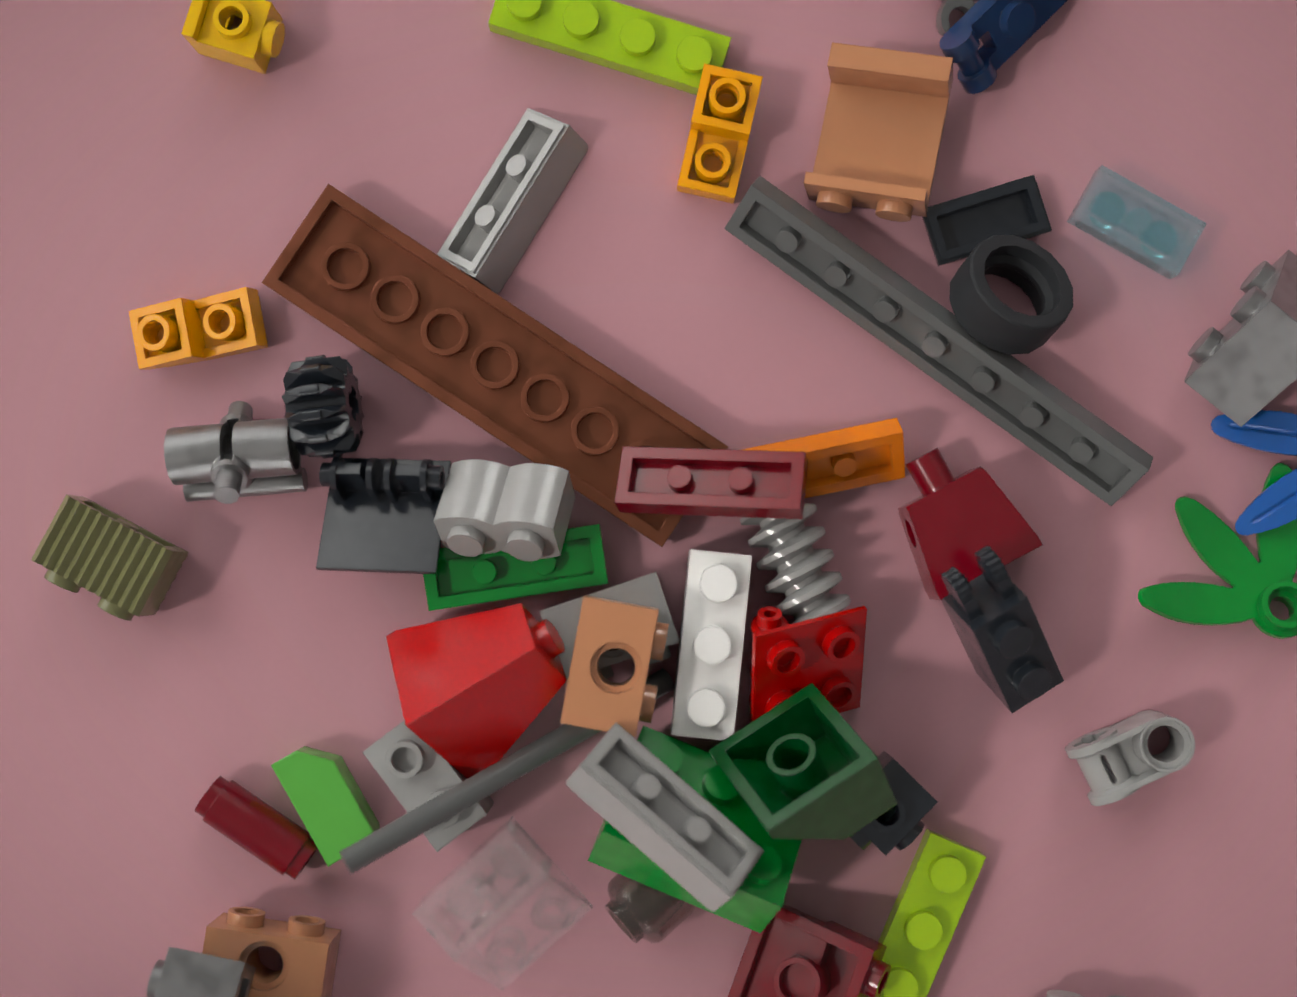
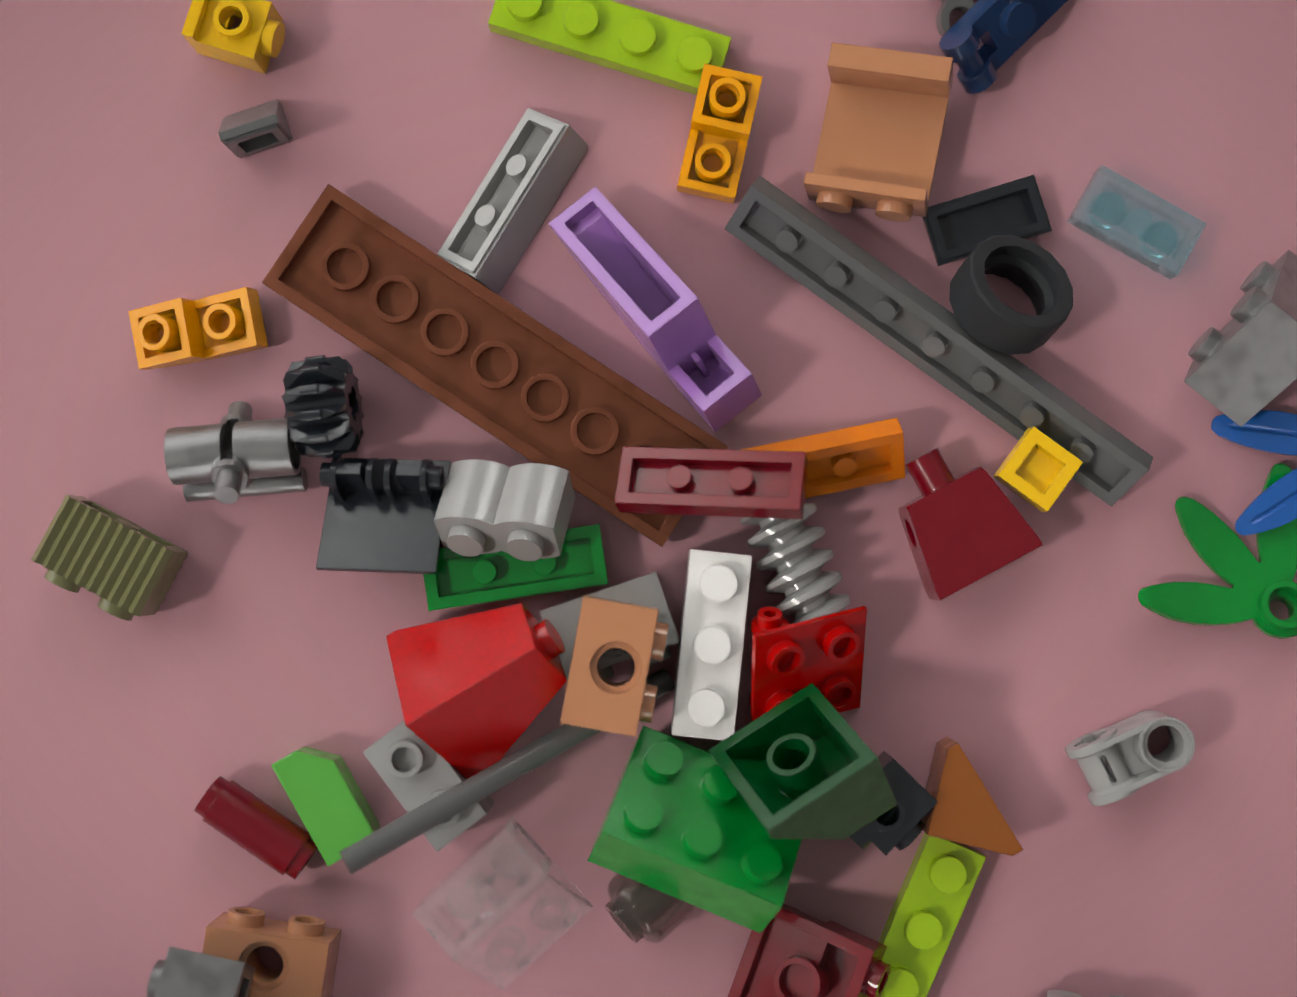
(255, 129): none -> dark grey slope
(656, 308): none -> medium lavender slope
(665, 818): light grey slope -> none
(964, 805): none -> dark orange slope
(1000, 632): black hinge -> none
(1038, 469): none -> yellow tile

